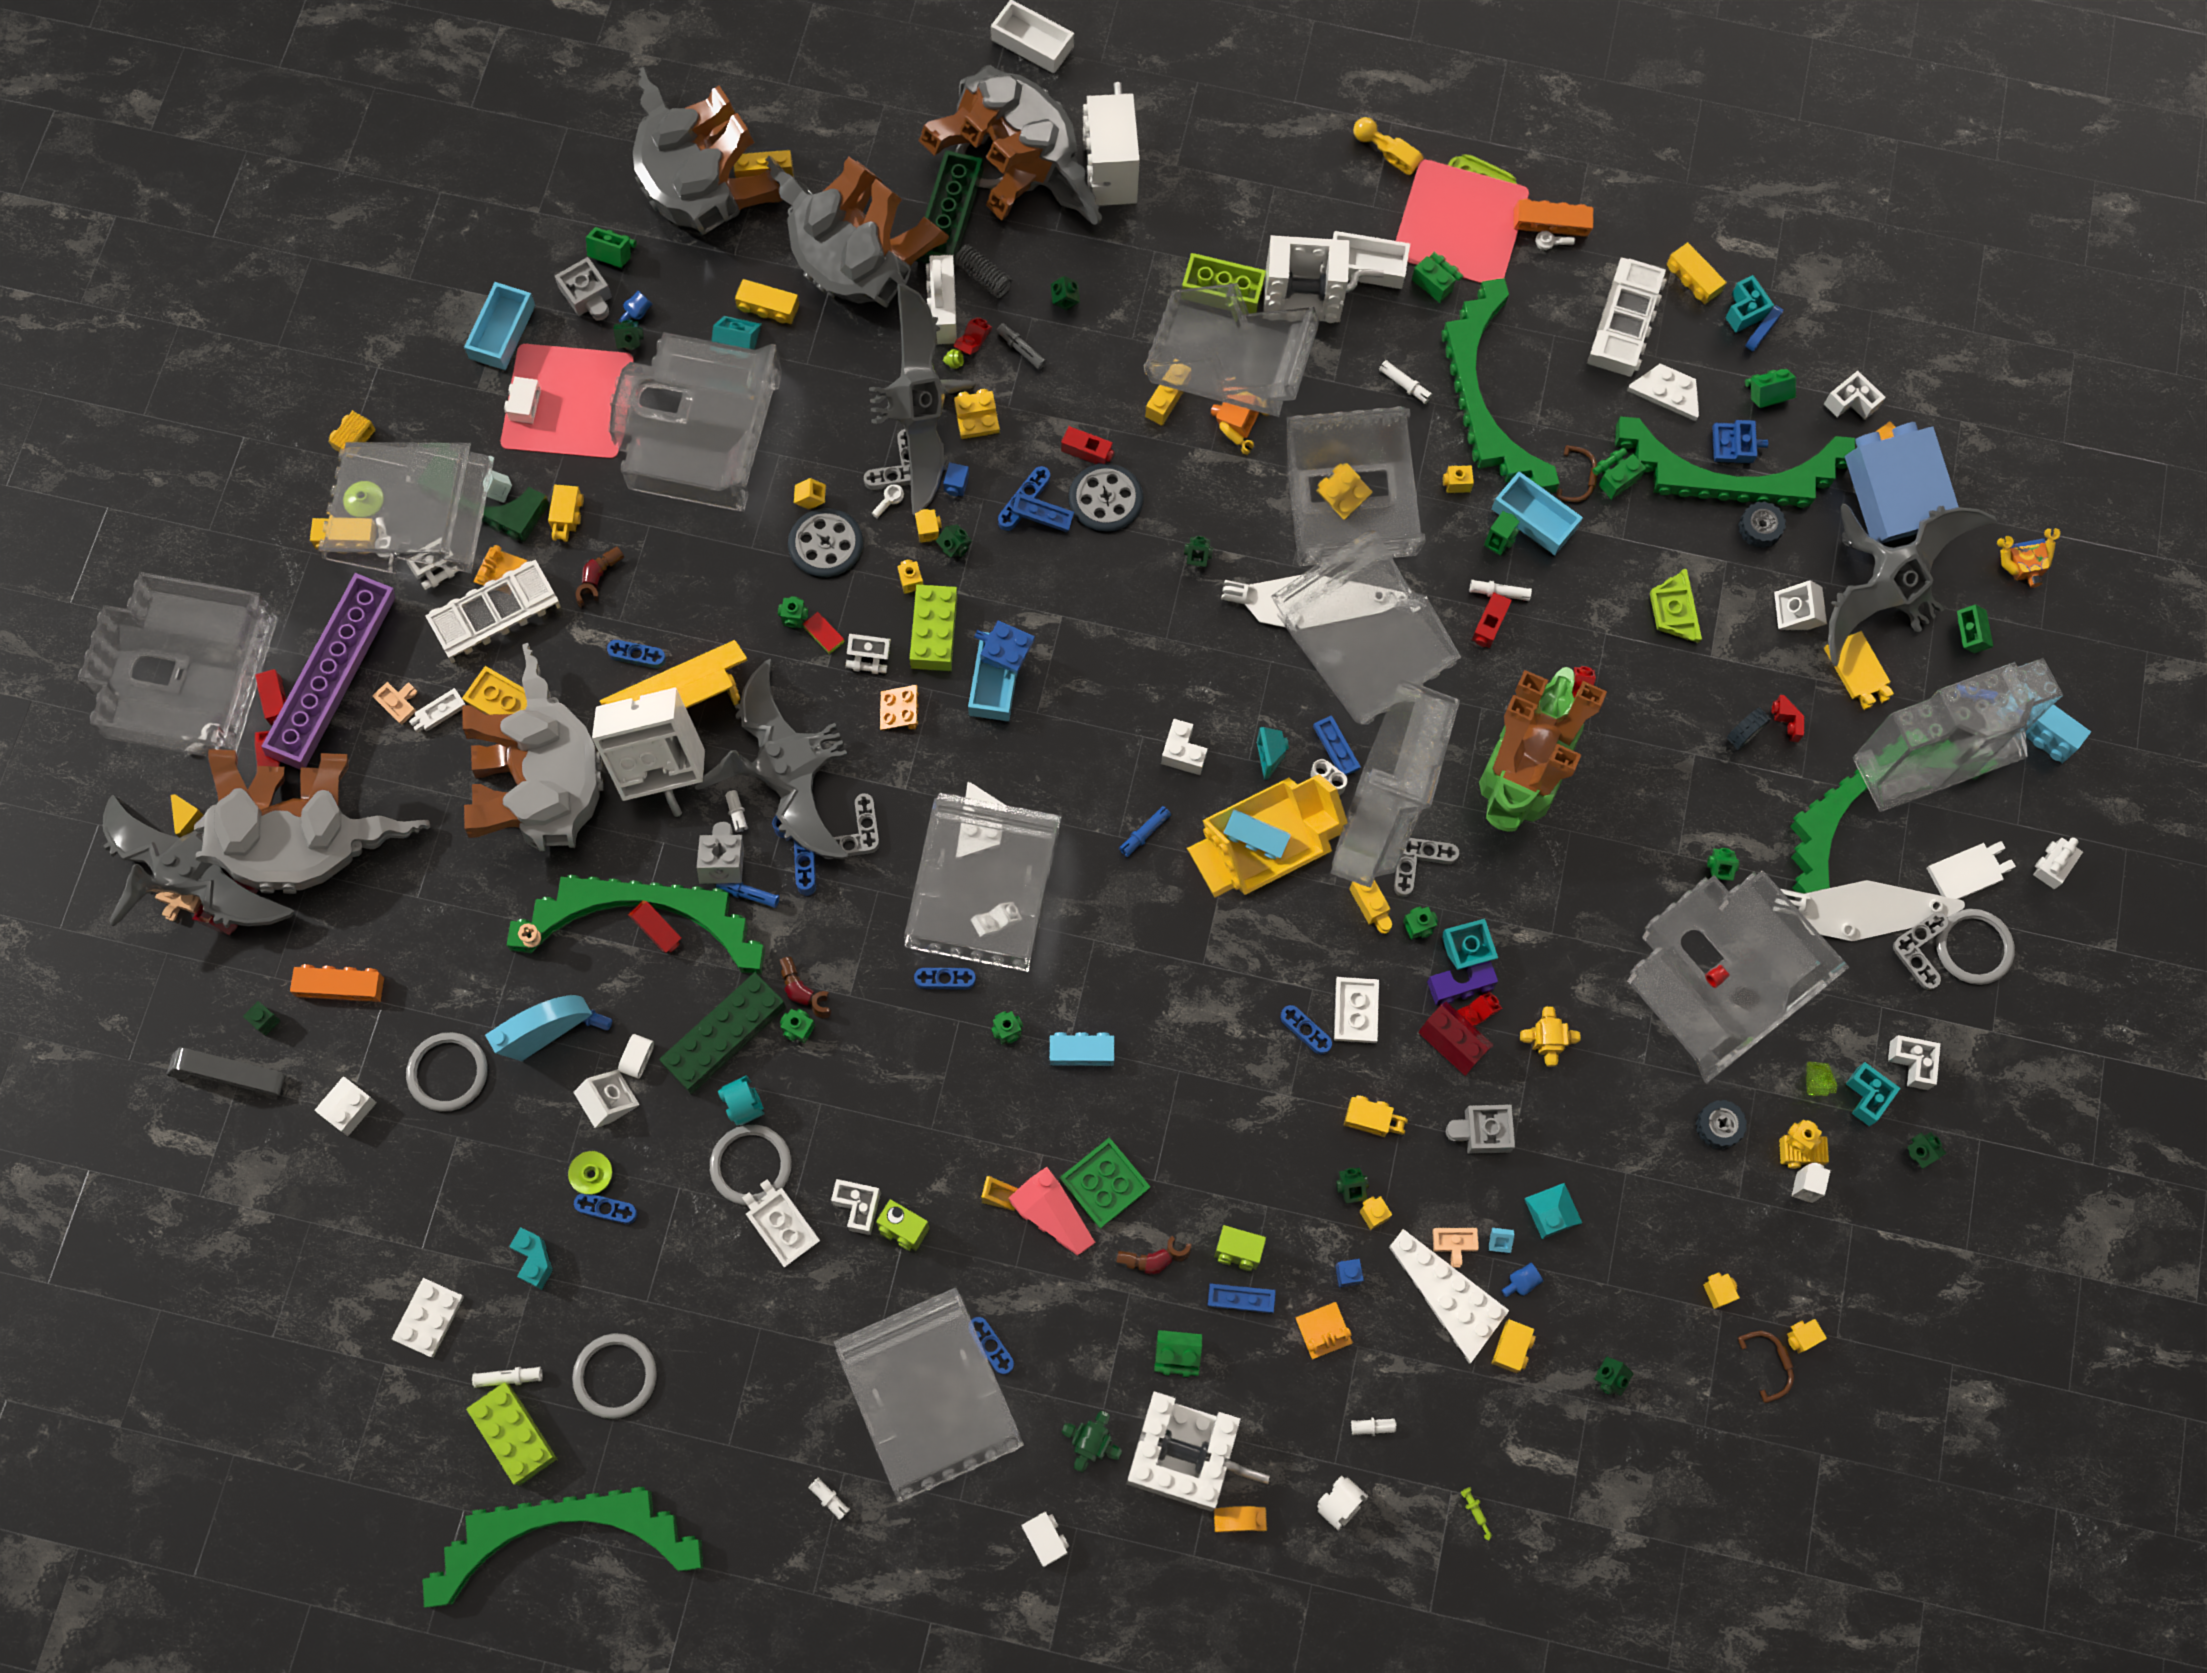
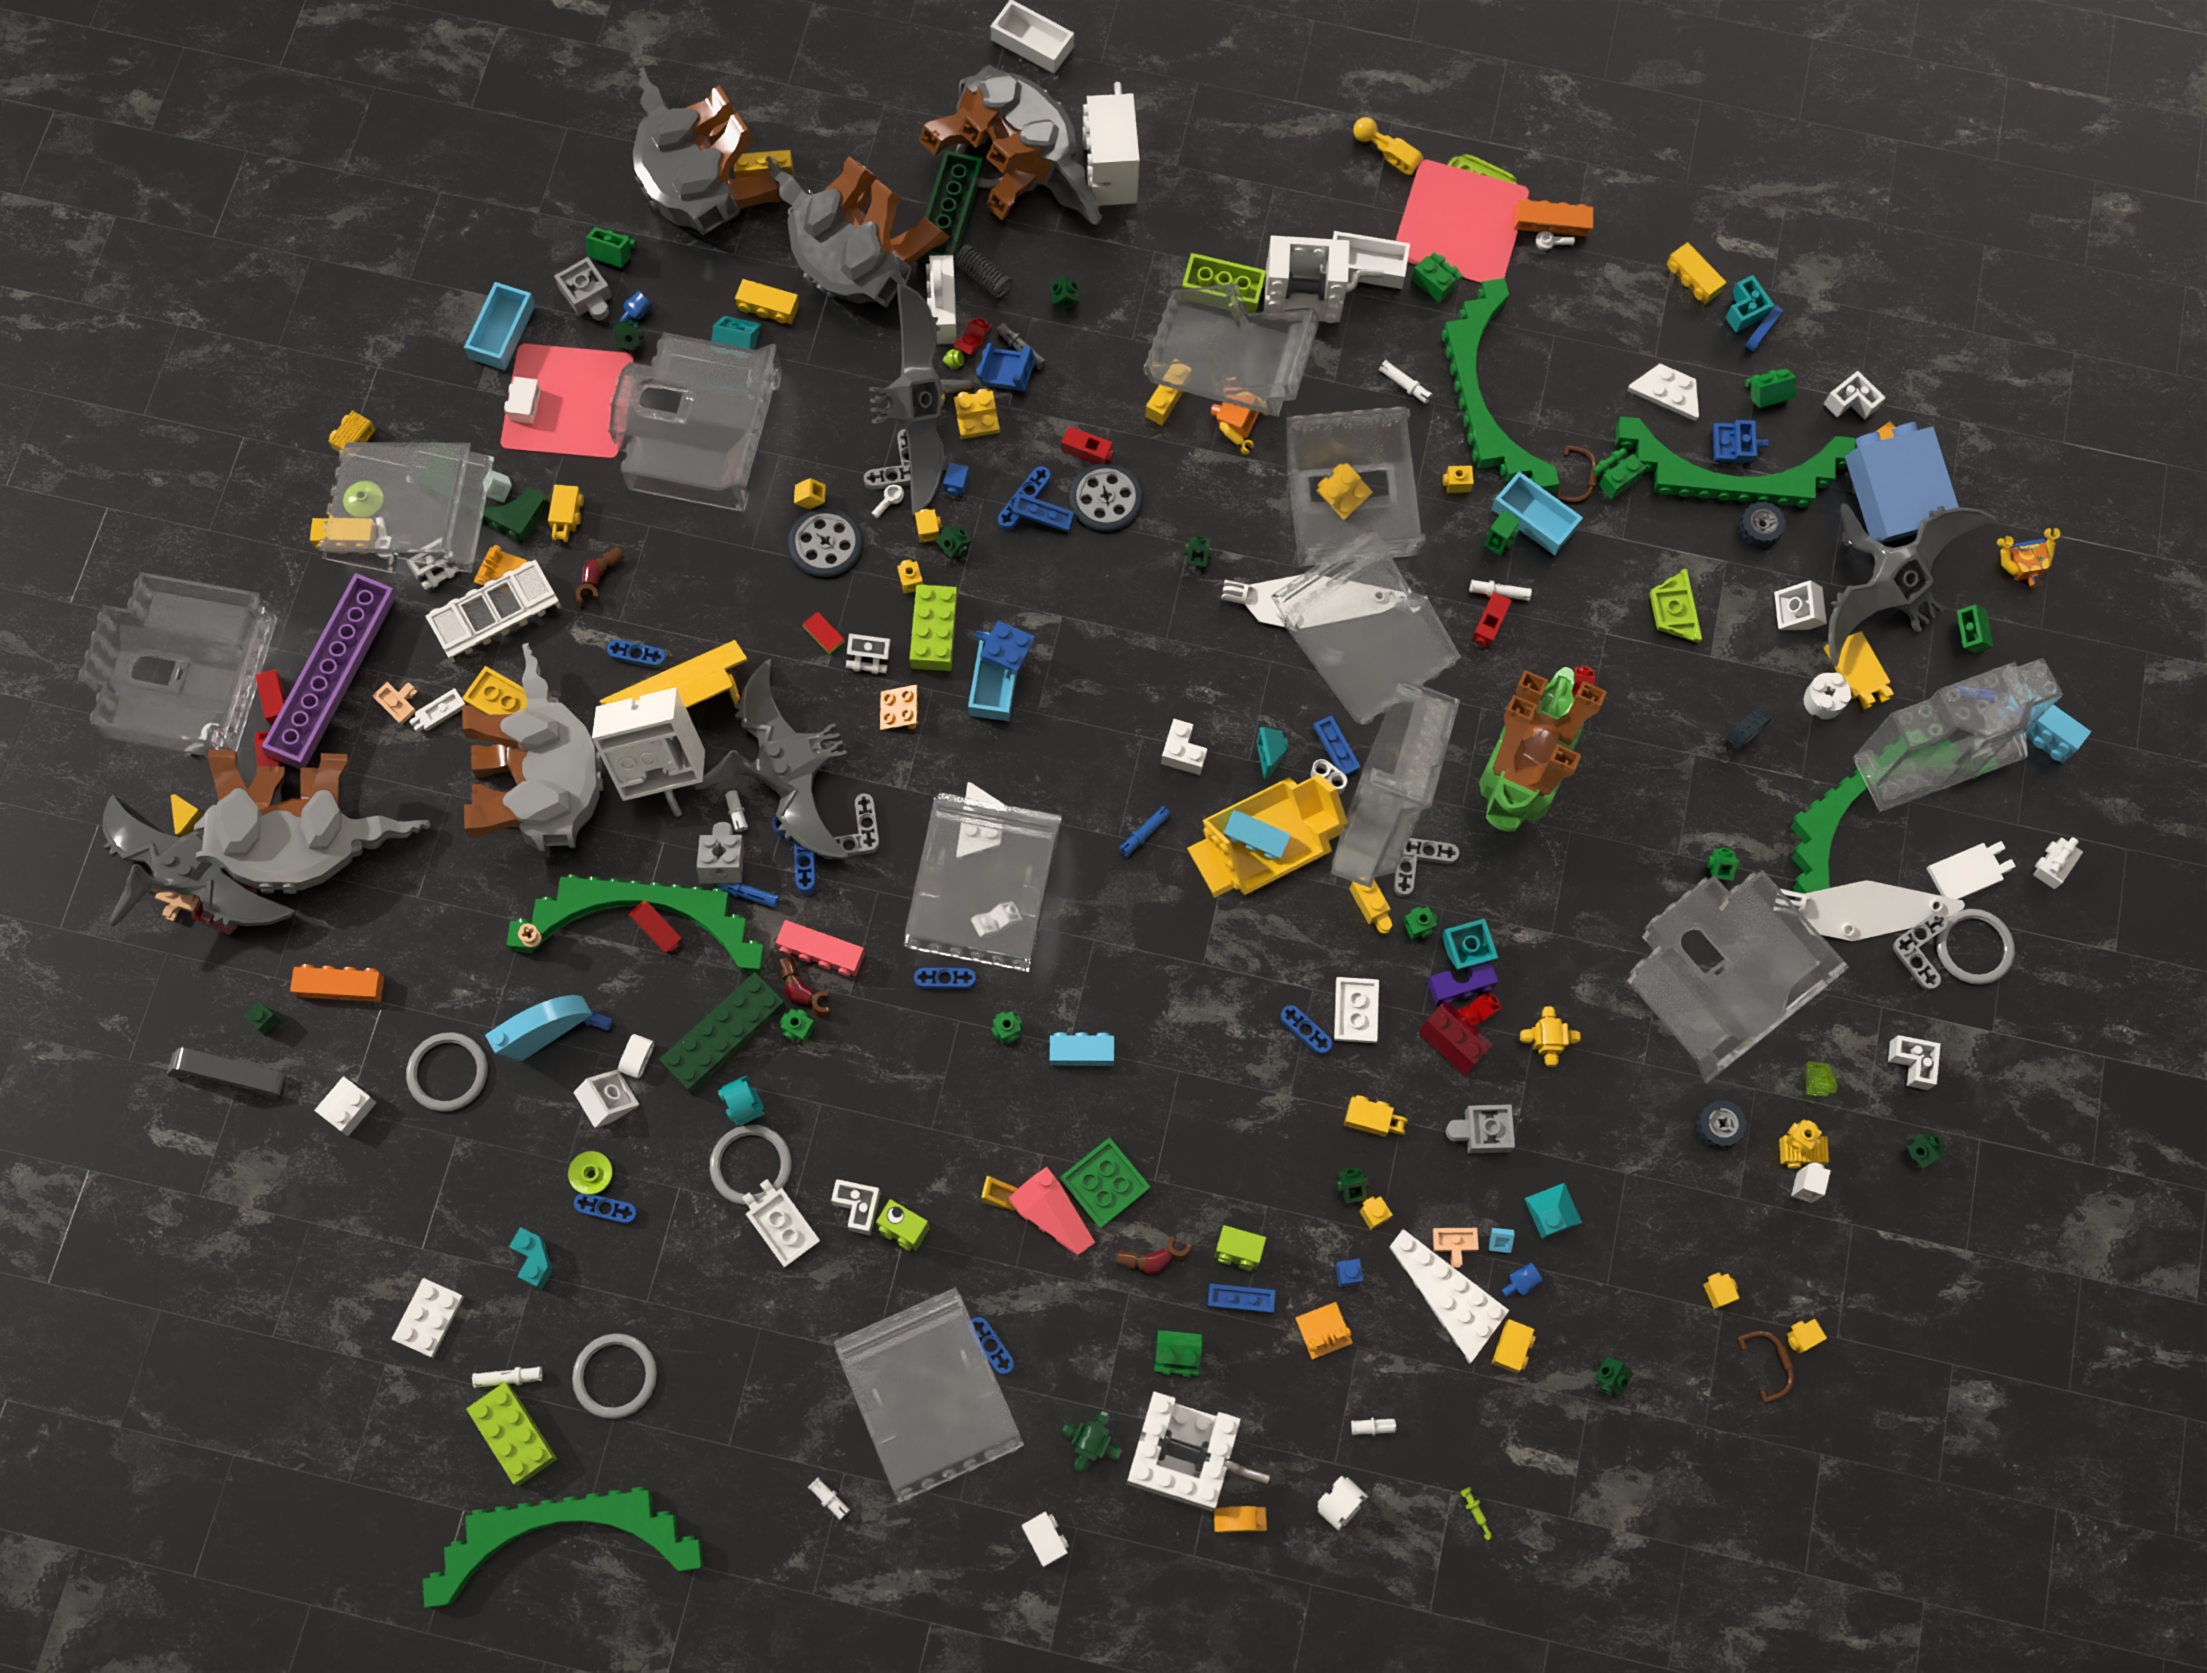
(793, 612): green brick -> none
(820, 948): none -> coral brick
(1006, 368): none -> blue panel
(1627, 317): white window -> none
(1716, 976): red hose -> none
(1787, 712): red slope -> none
(1827, 695): none -> white brick
(1875, 1090): teal brick -> none

